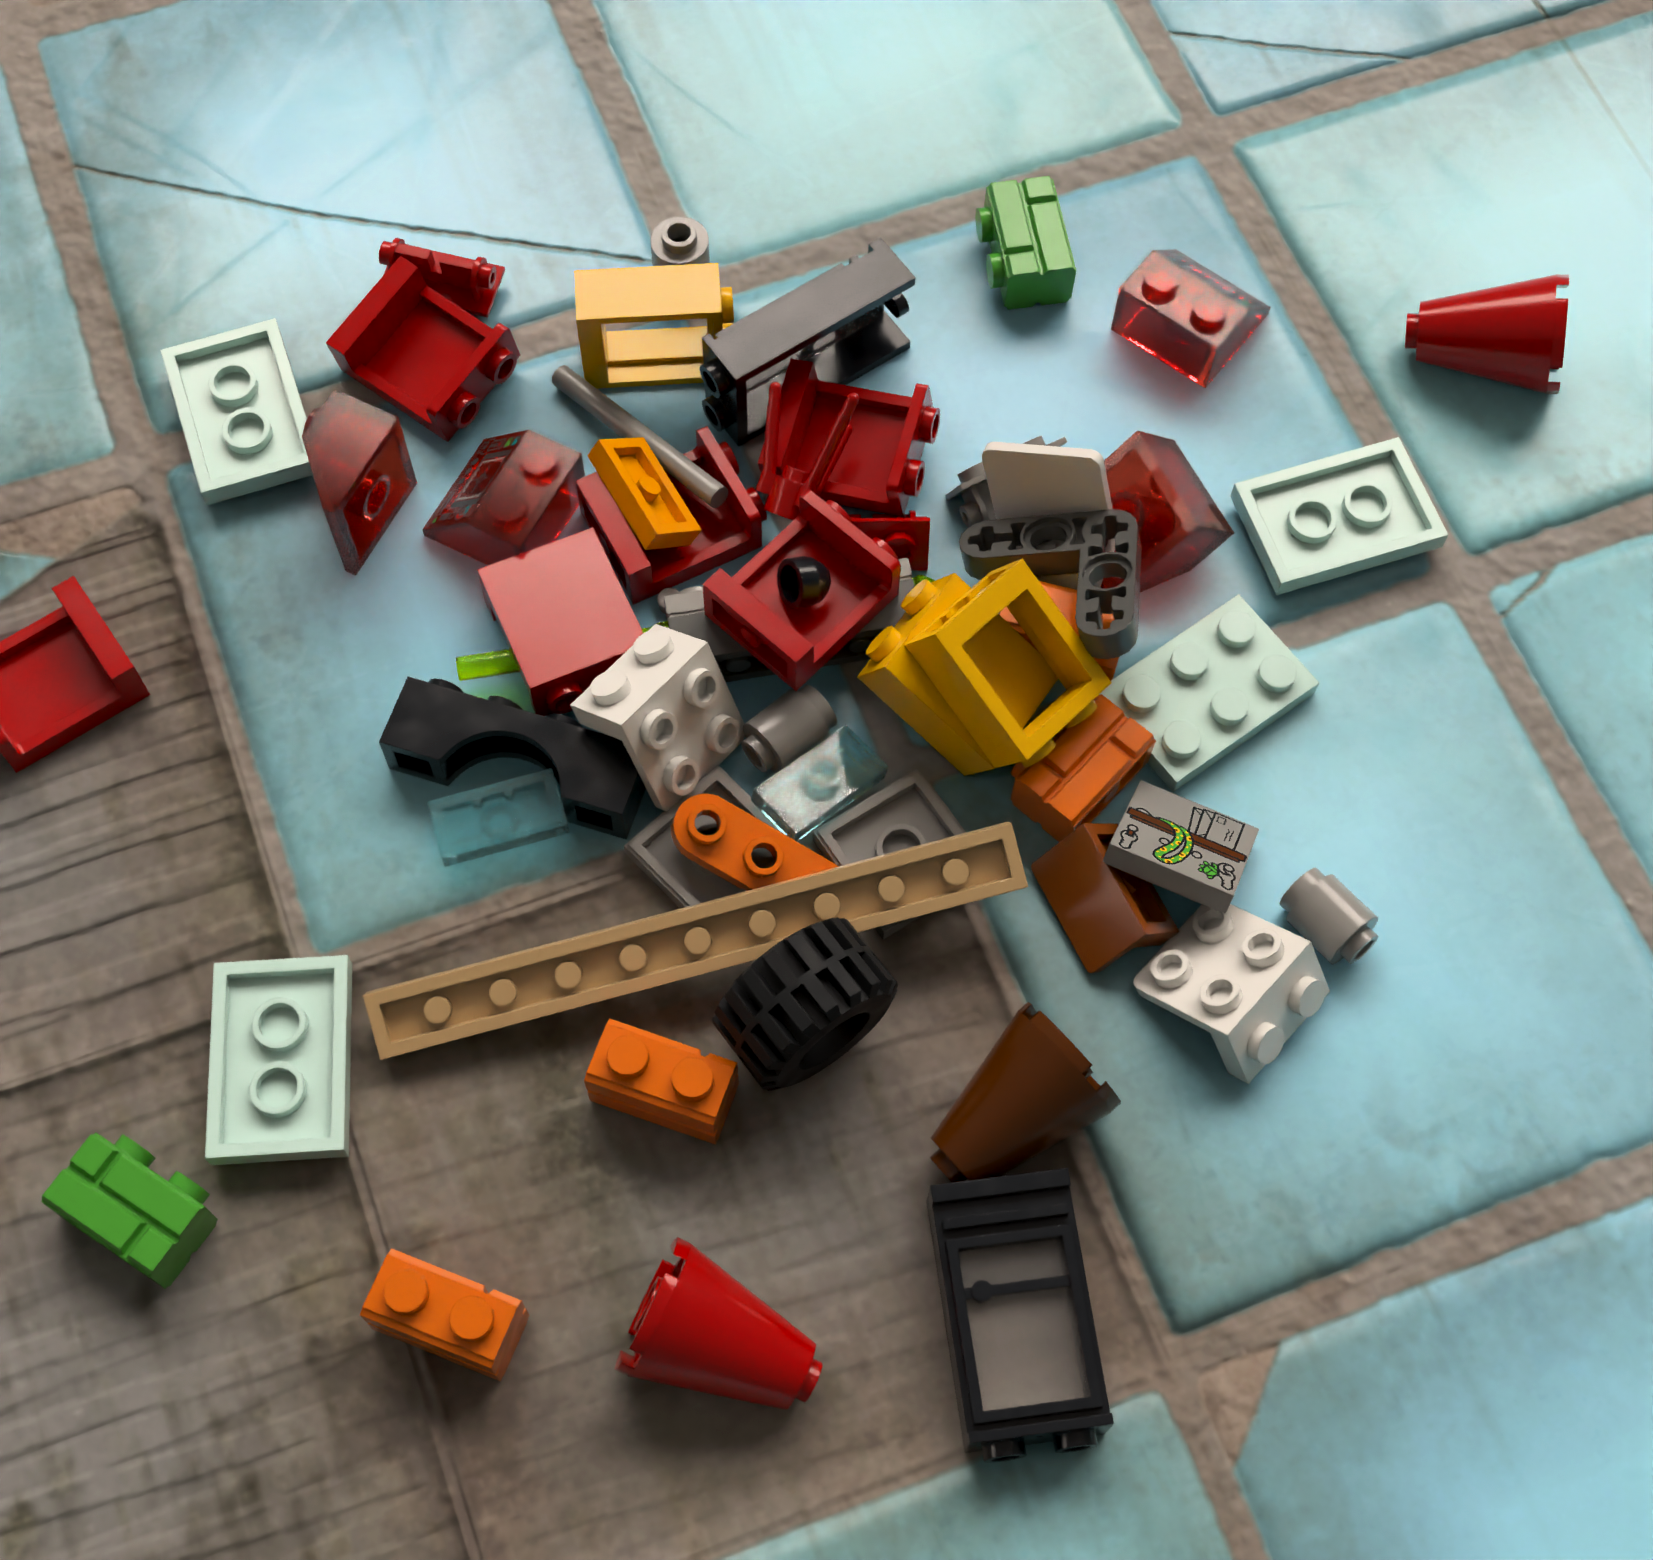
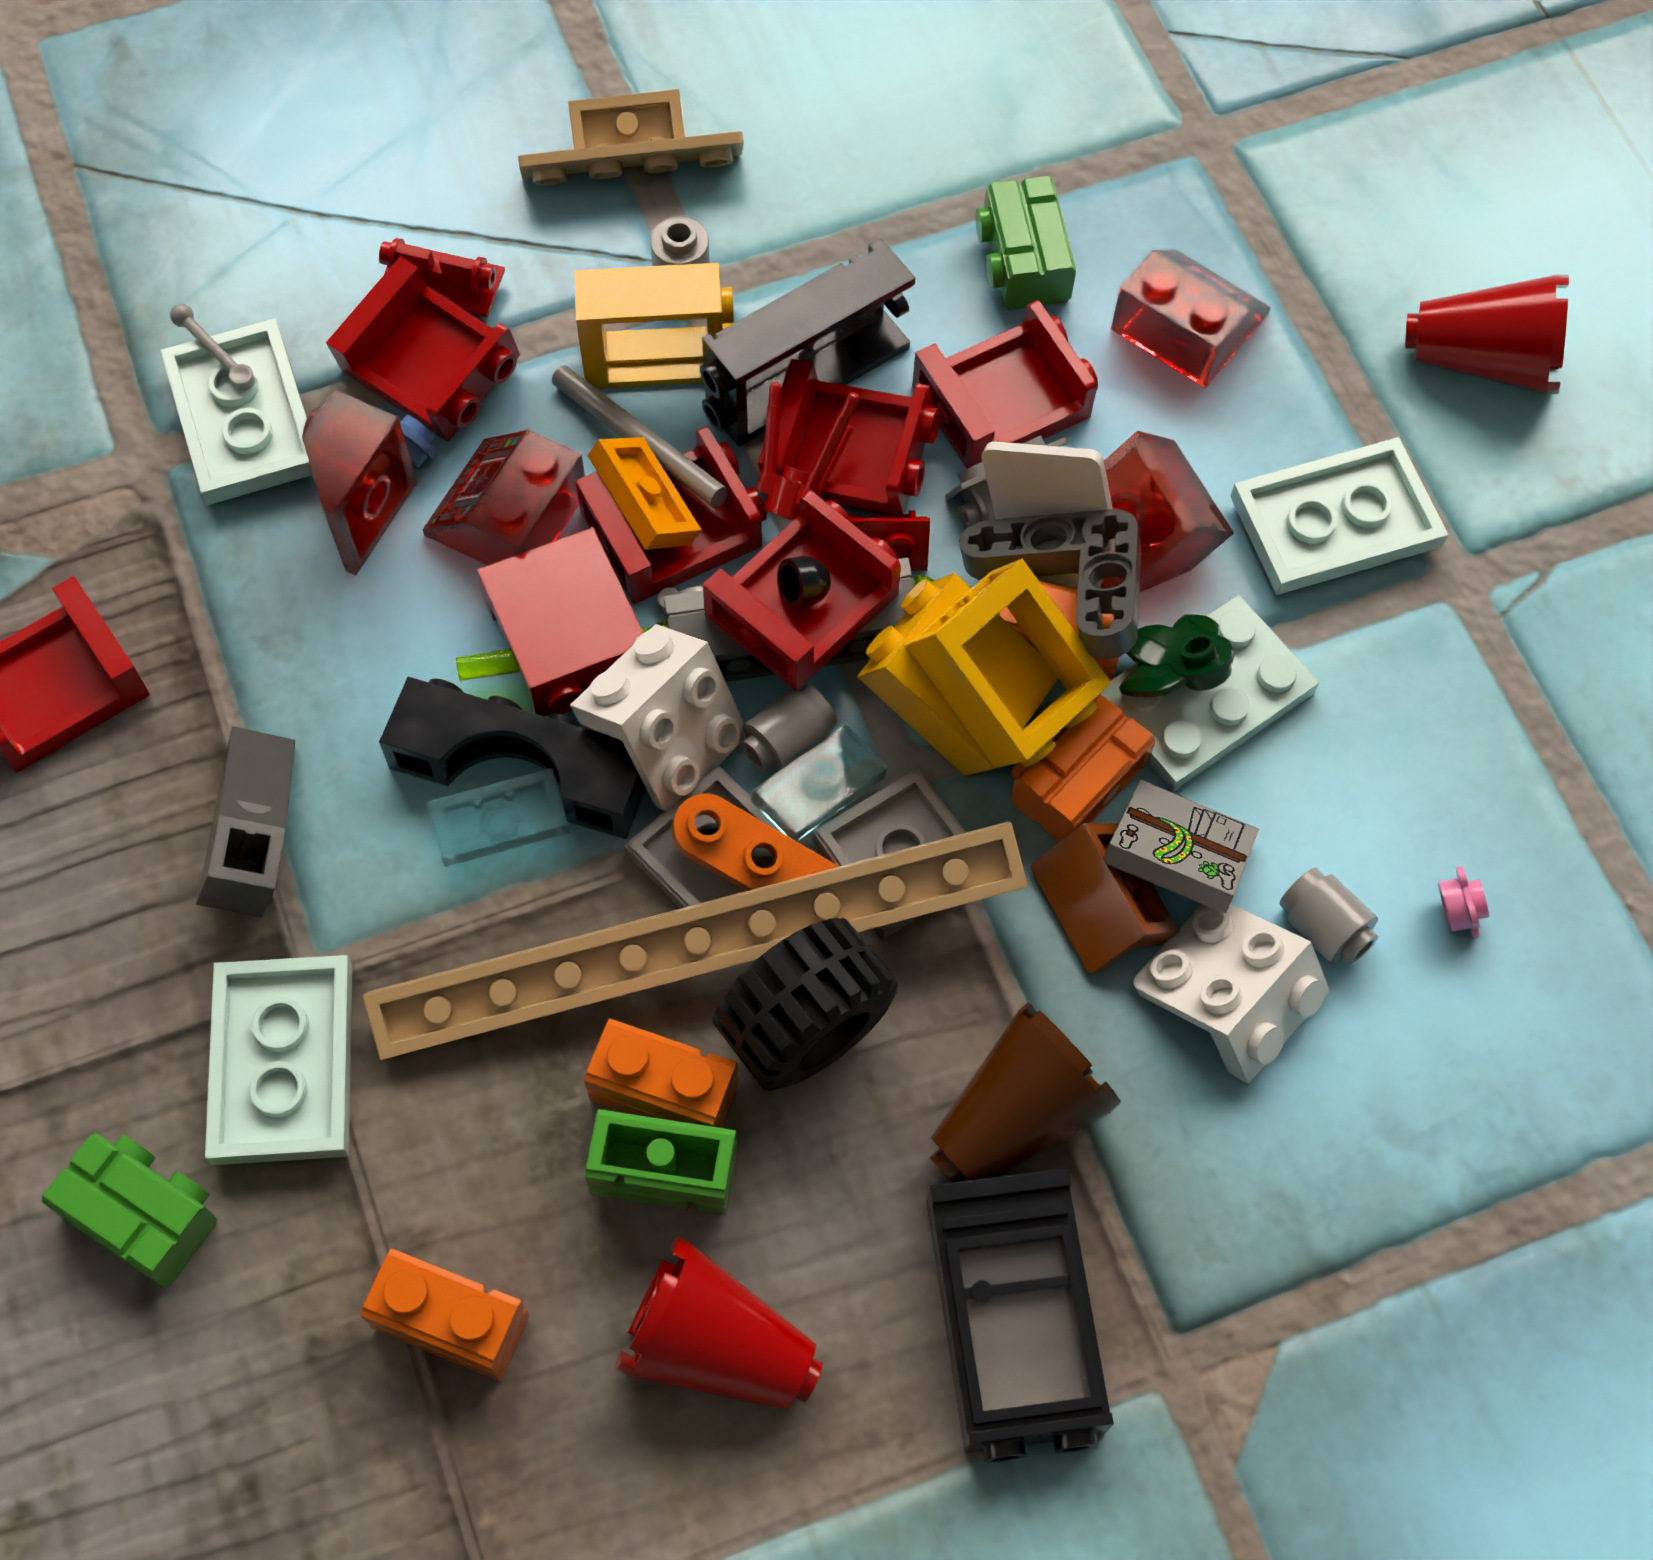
(239, 374): none -> light grey hinge
(248, 823): none -> dark grey slope
(418, 441): none -> medium blue plate
(628, 134): none -> tan bracket
(661, 1162): none -> bright green brick
(1008, 386): none -> panel
(1178, 656): none -> dark green plate
(1463, 903): none -> bright pink plate

